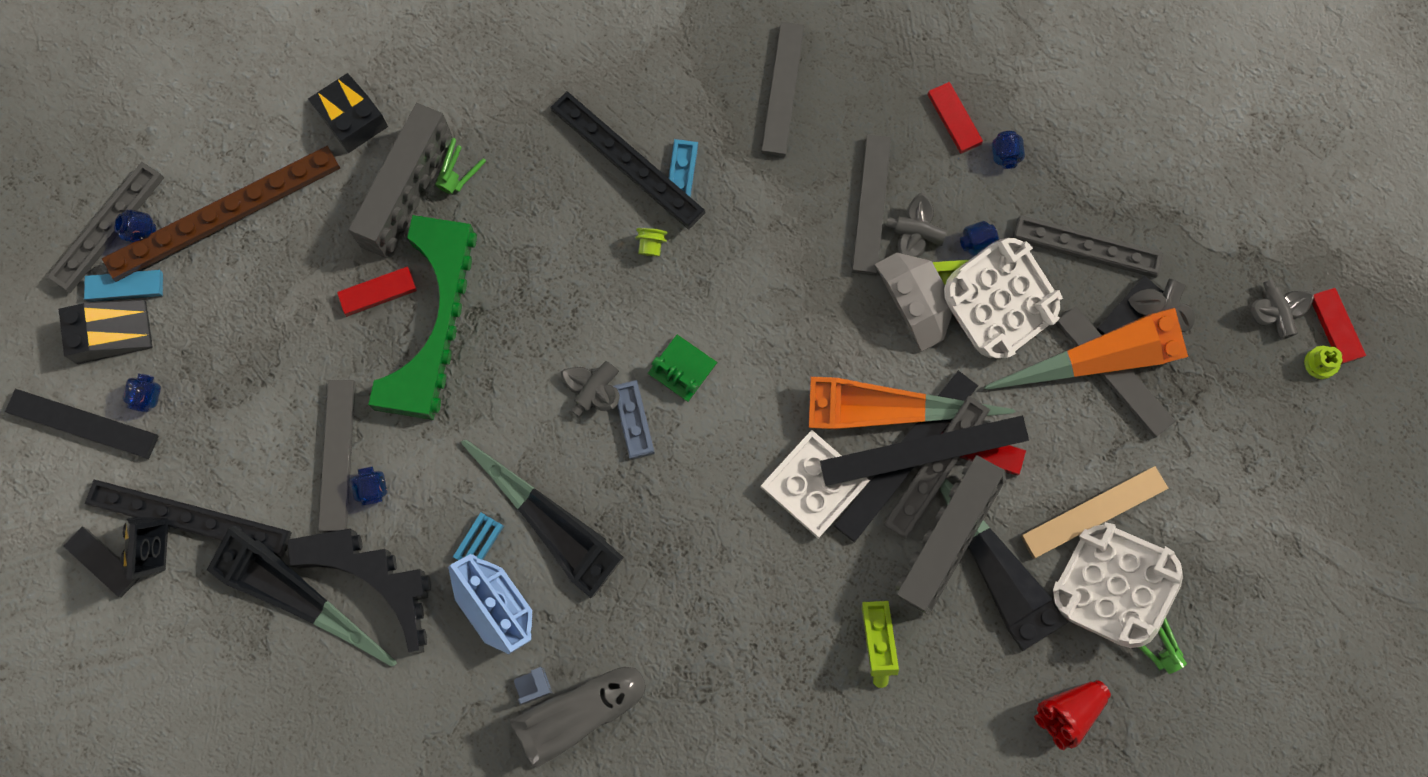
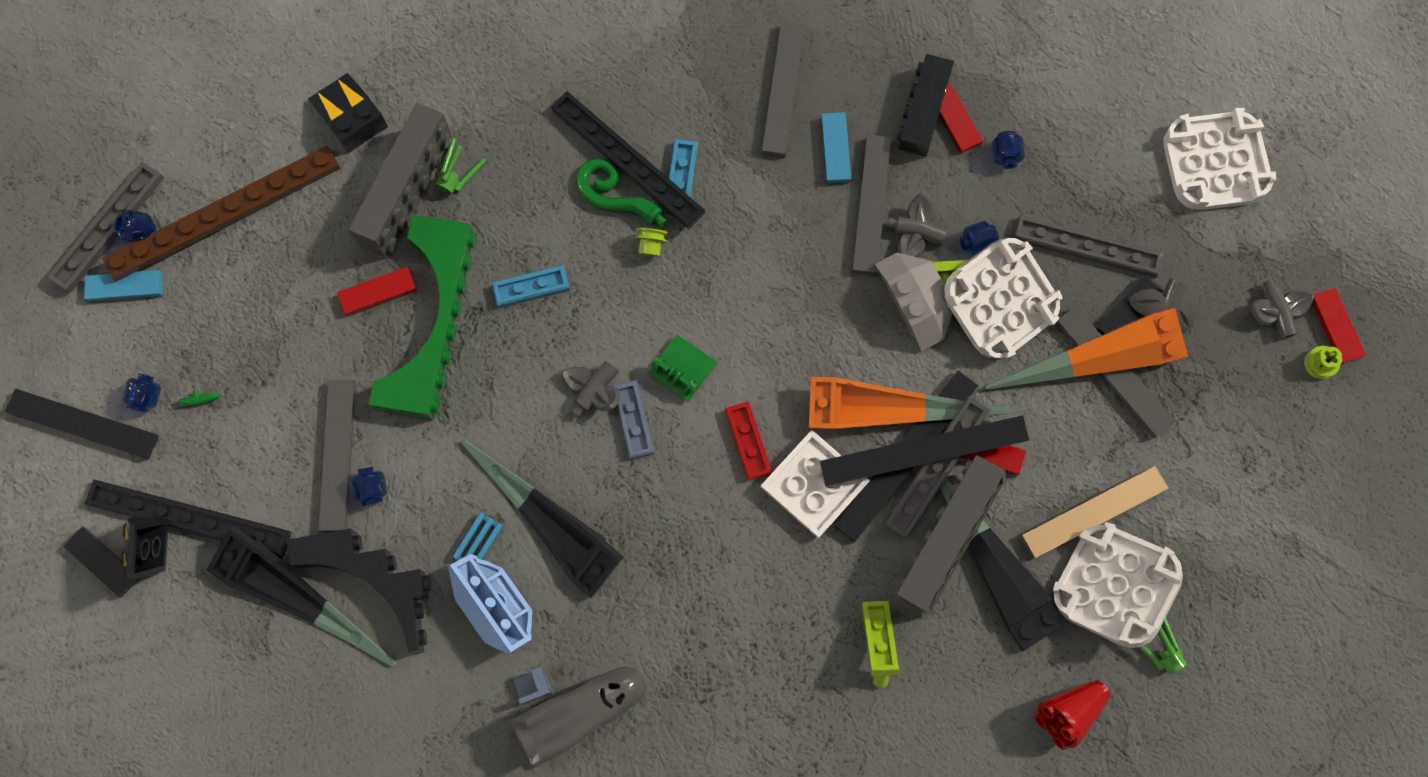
(104, 330): black slope -> none
(198, 399): none -> green helmet
(530, 286): none -> dark azure tile
(645, 208): none -> green plant
(748, 441): none -> red tile
(836, 147): none -> dark azure tile
(926, 104): none -> black brick
(1218, 160): none -> white tile

